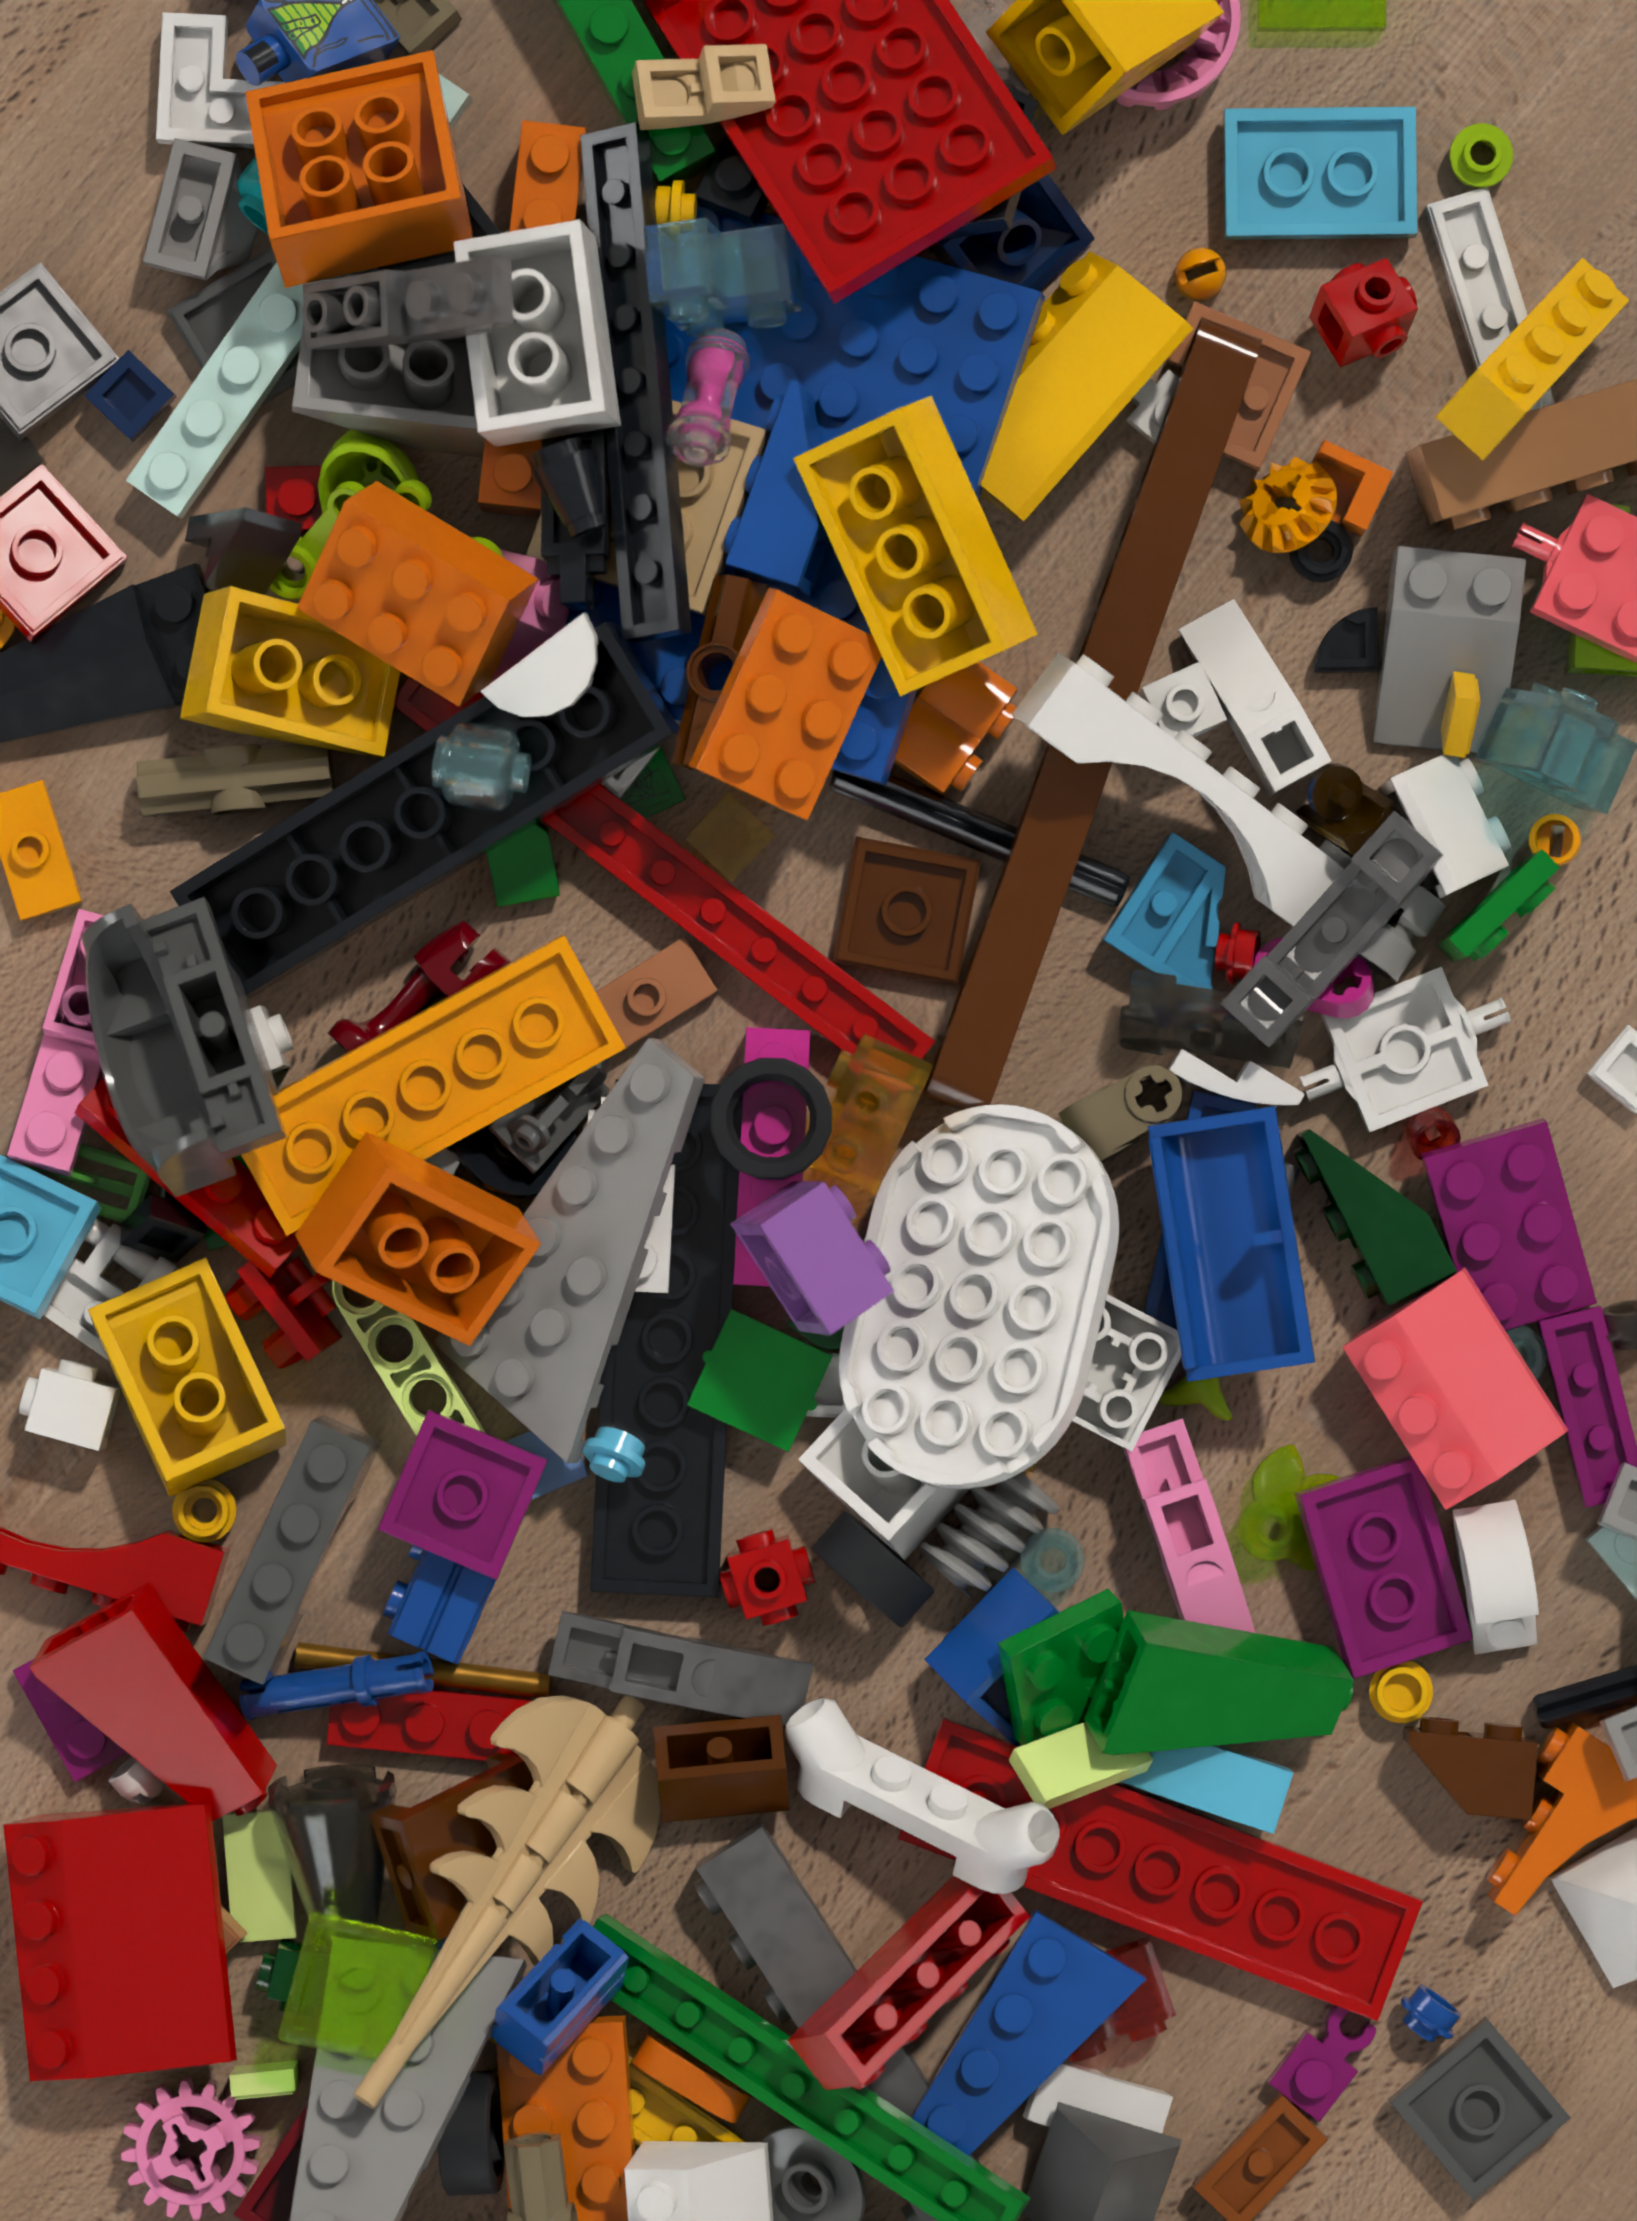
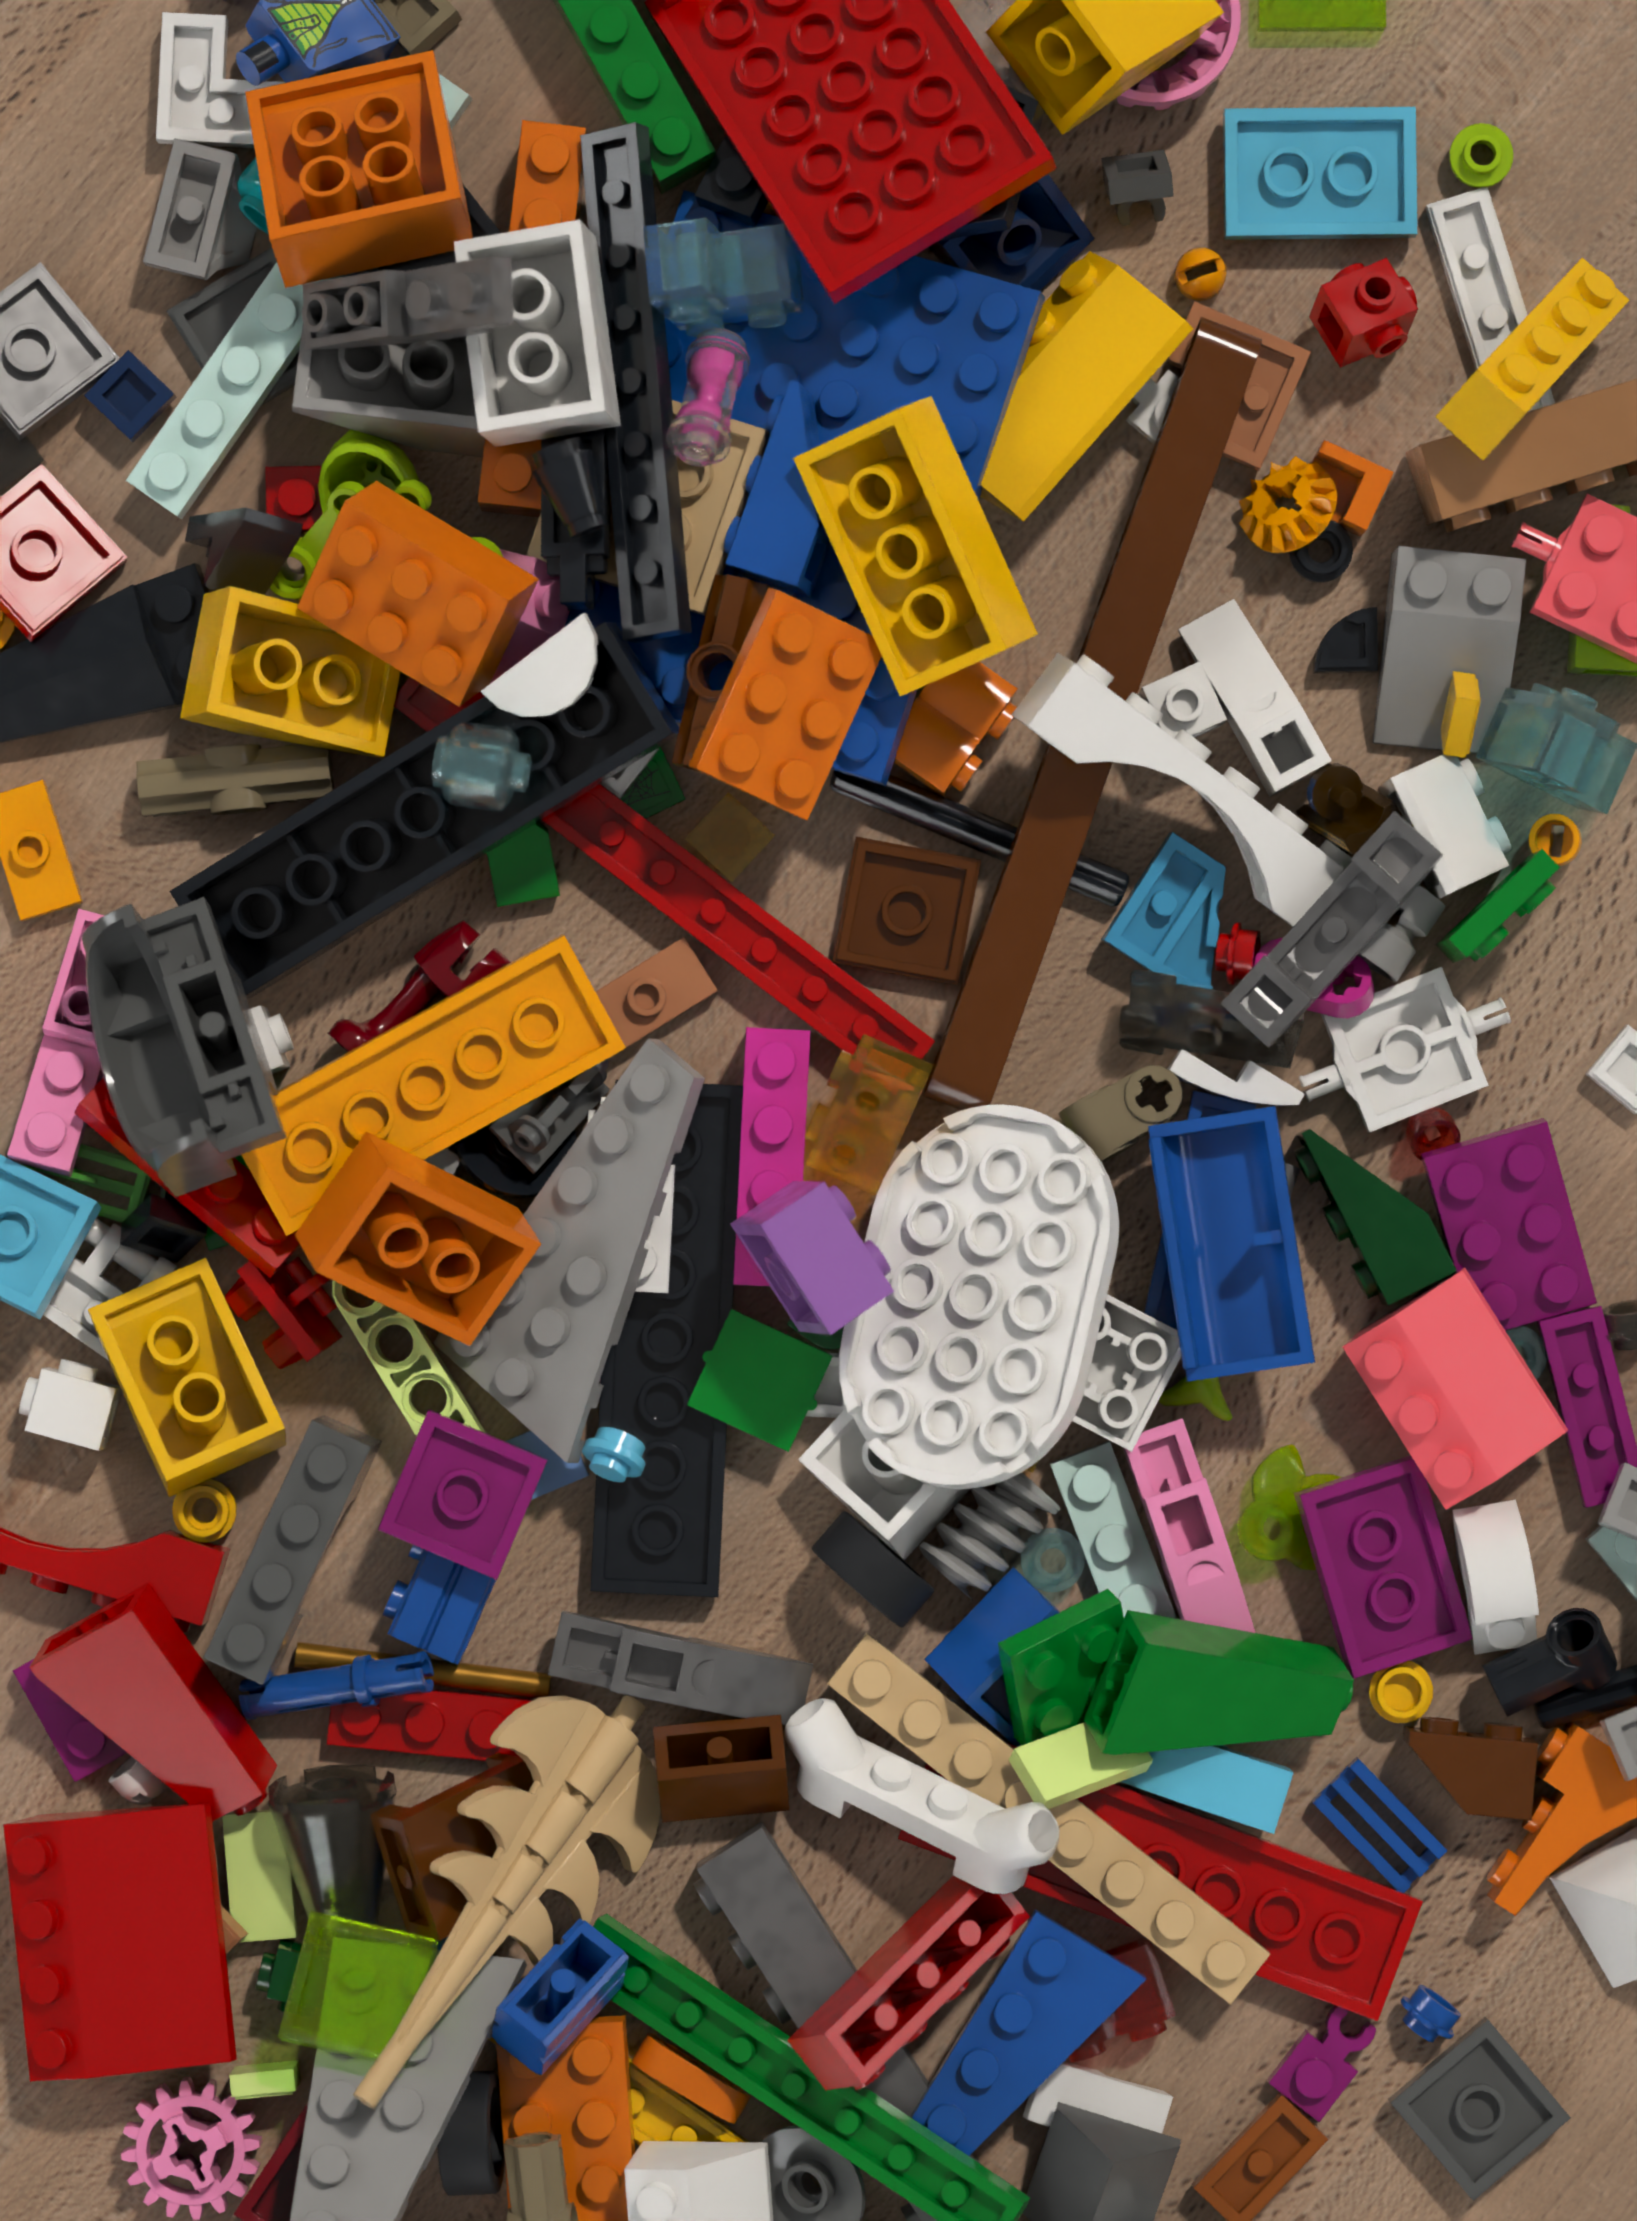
(674, 204): yellow plate -> none
(705, 90): tan slope -> none
(763, 1551): red brick -> none
(771, 1070): black tyre -> none
(1087, 1845): none -> tan plate
(1111, 1530): none -> light aqua plate
(1138, 179): none -> dark grey tile
(1417, 1864): none -> blue tile
(1554, 1662): none -> black piece

